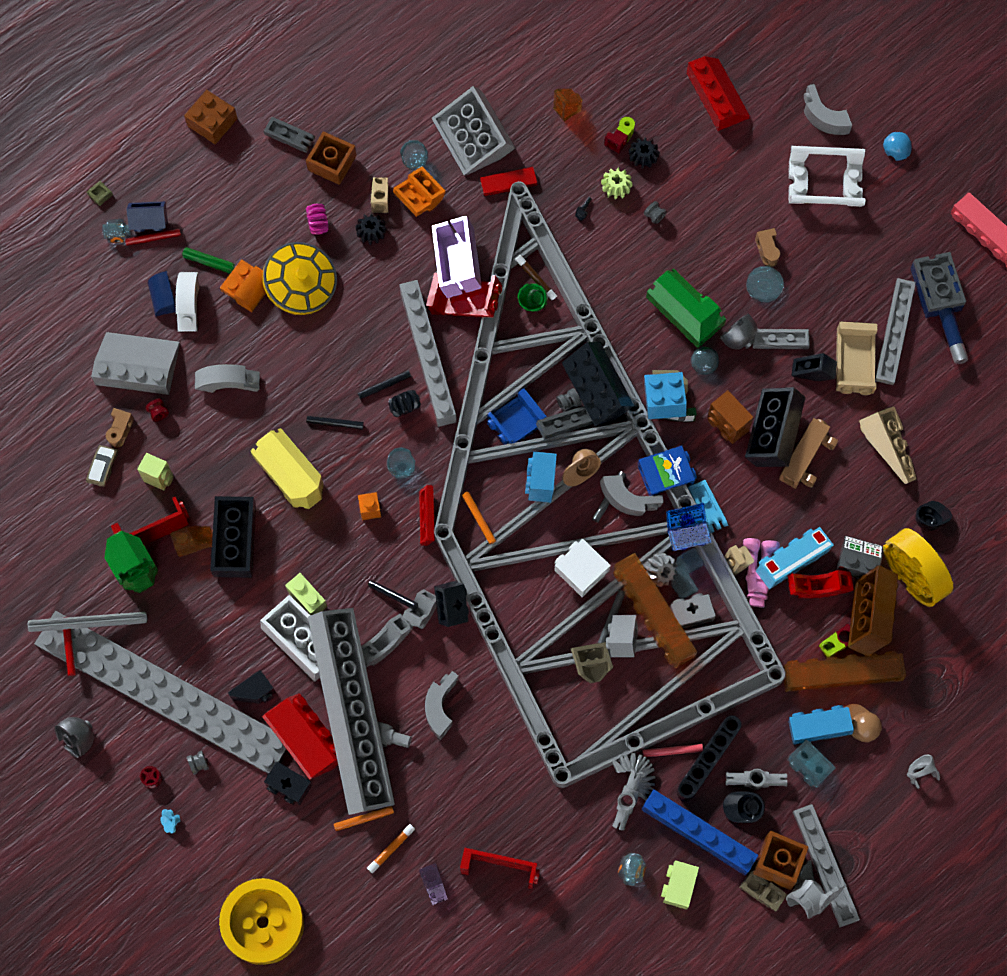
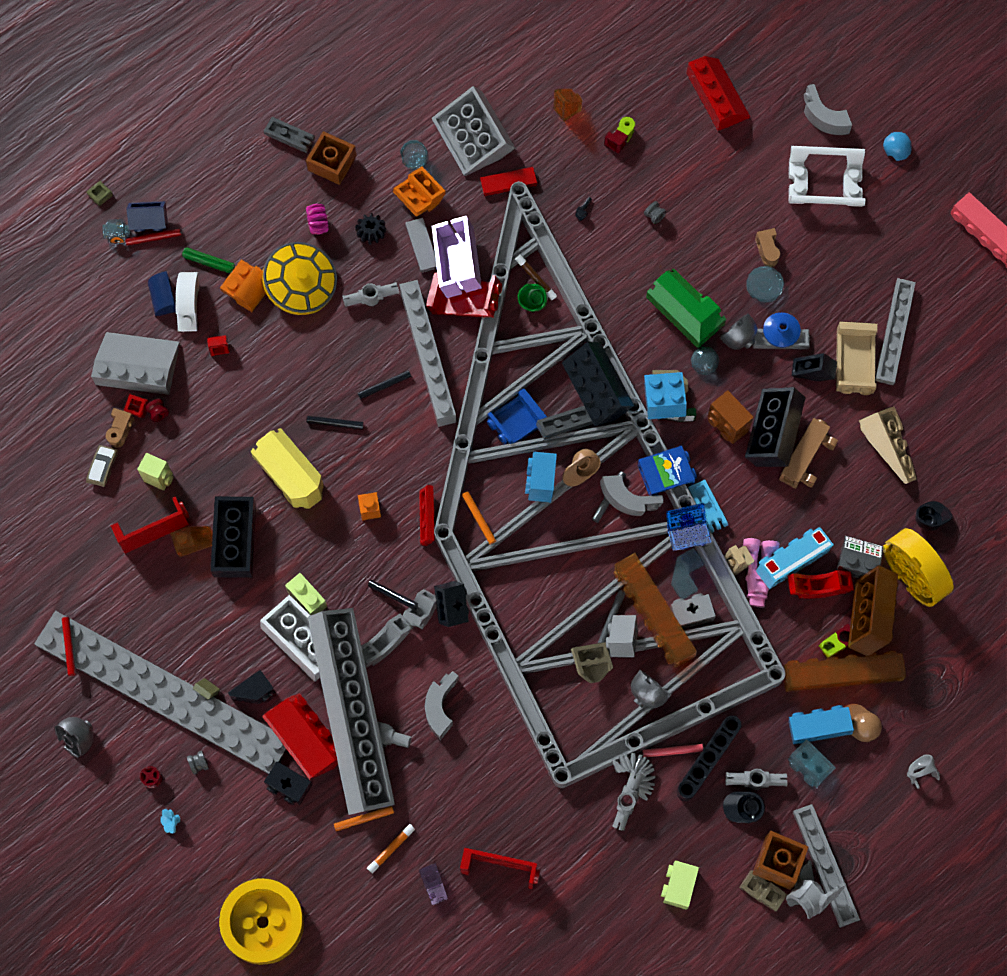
(87, 621): light grey axle -> none
(130, 562): green brick -> none
(136, 406): none -> red brick
(206, 688): none -> olive tile
(210, 117): dark orange brick -> none
(218, 345): none -> red brick
(226, 376): light grey arch -> none
(379, 195): tan leg -> none
(379, 291): none -> light grey pin
(400, 463): clear light blue hair -> none
(404, 403): black gear -> none
(421, 245): none -> light grey tile
(569, 400): dark grey wheel -> none
(581, 567): white brick -> none
(616, 189): yellowish green gear -> none
(632, 869): clear light blue head -> none
(644, 152): black gear -> none
(648, 691): none -> flat silver cylinder
(661, 569): light grey gear -> none
(699, 832): blue brick -> none
(778, 336): none -> blue dish
(941, 296): piece -> none

